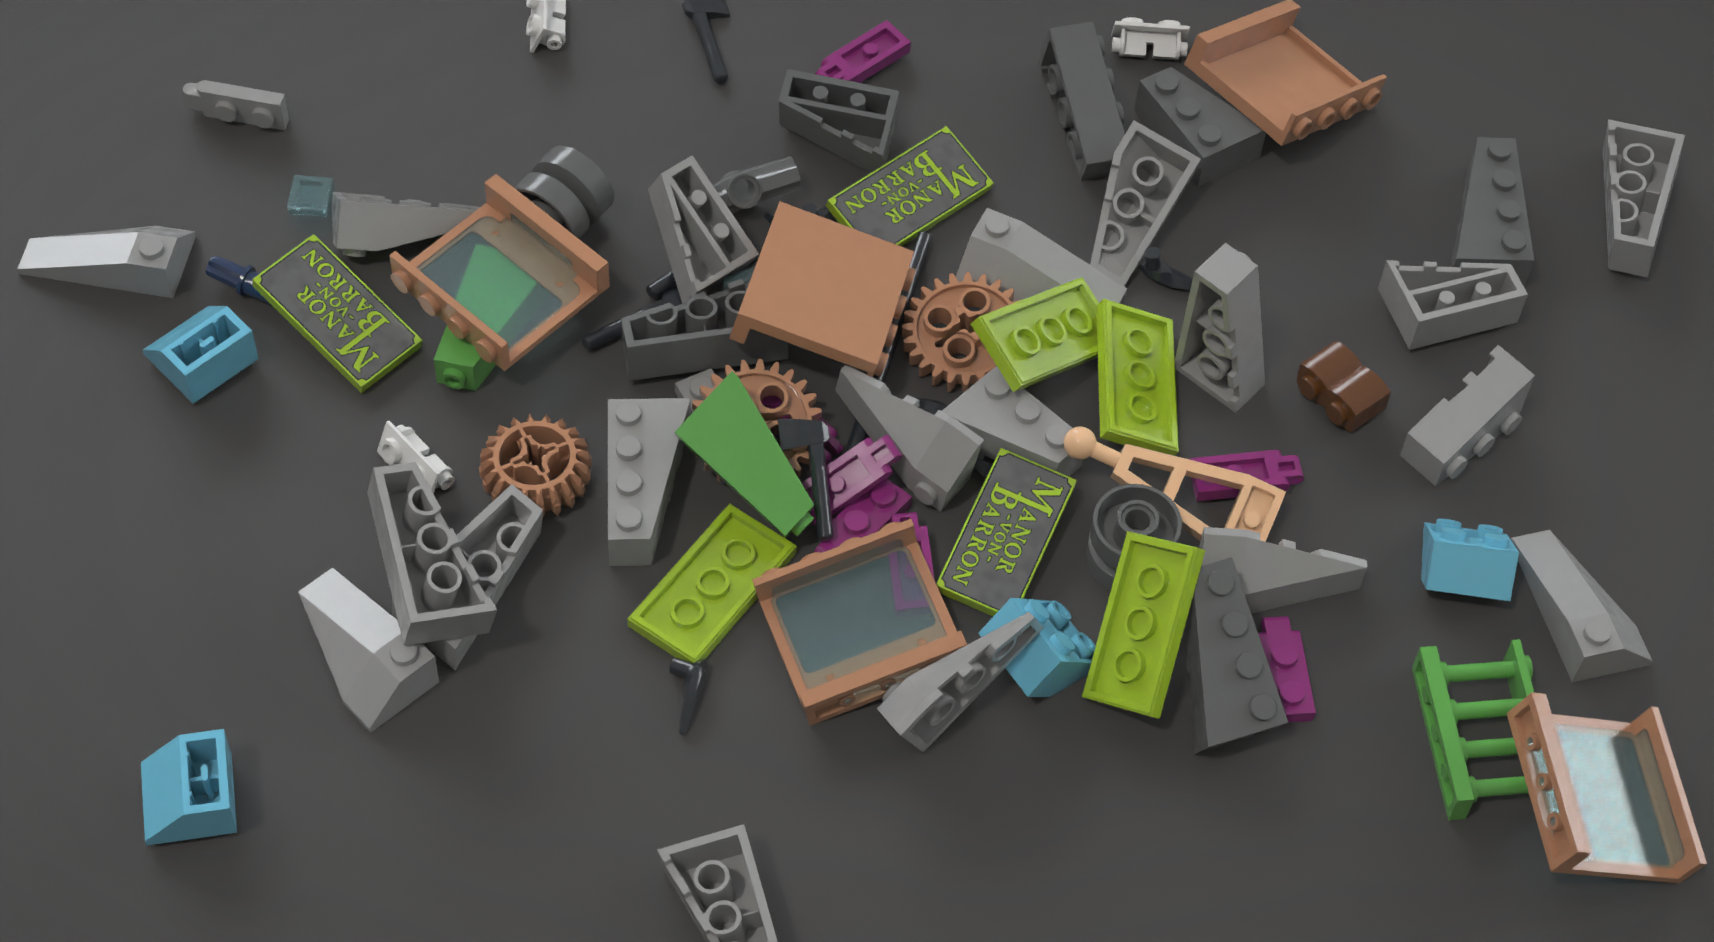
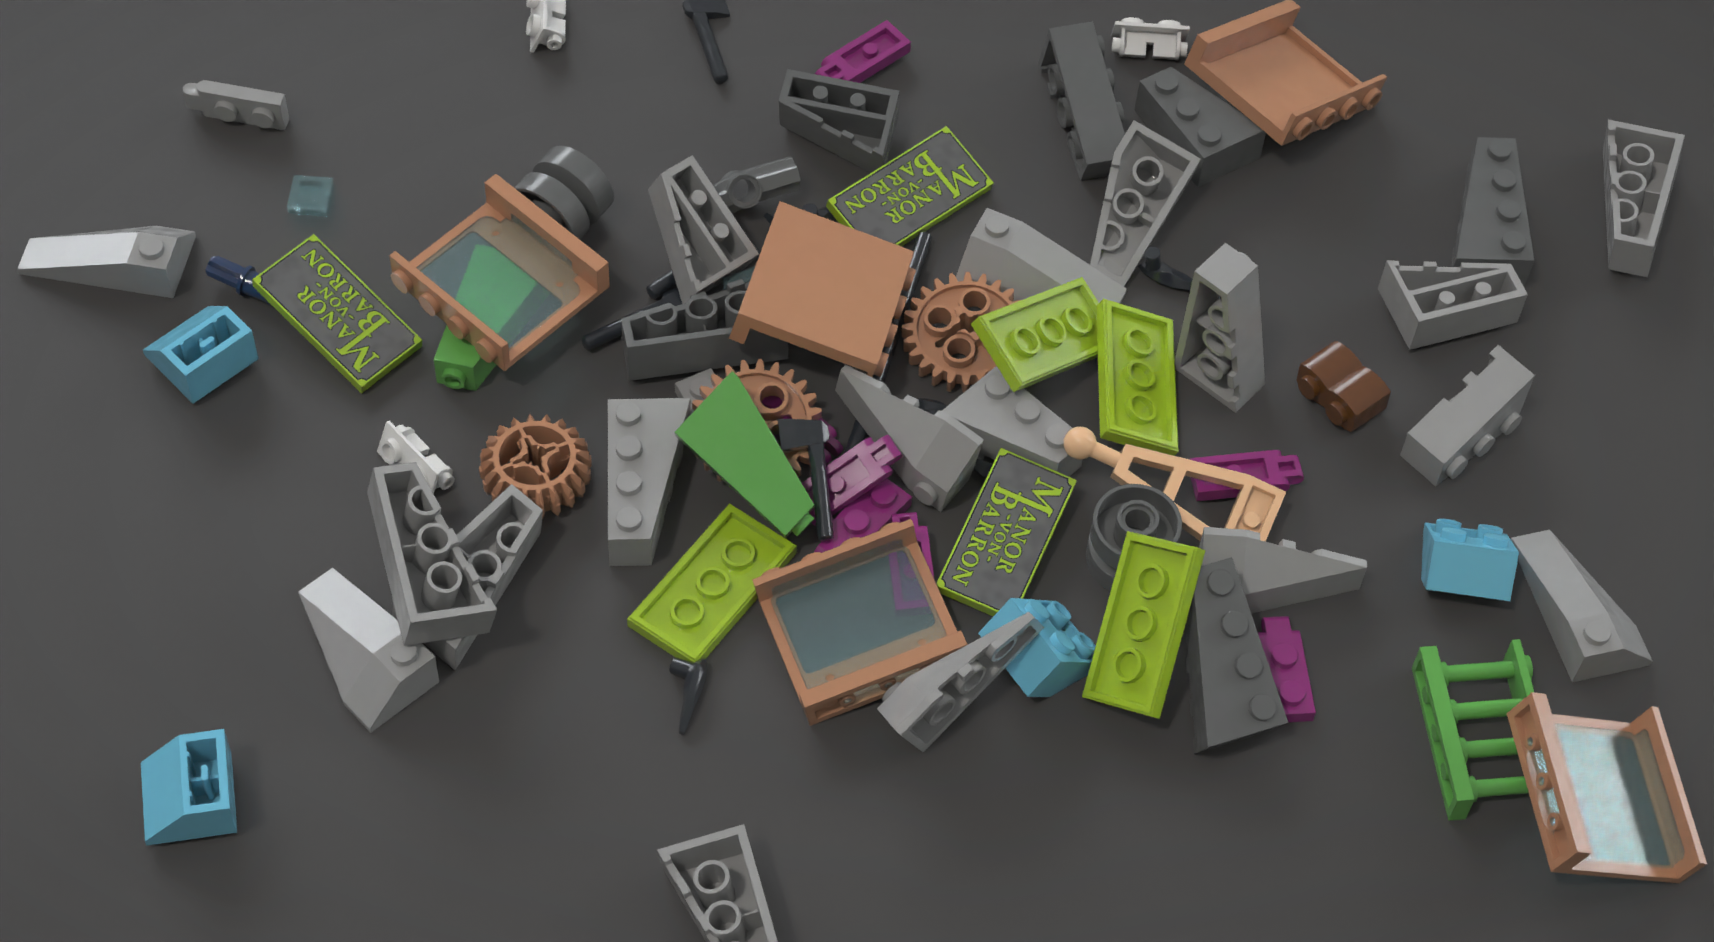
(376, 224): light grey wedge -> none

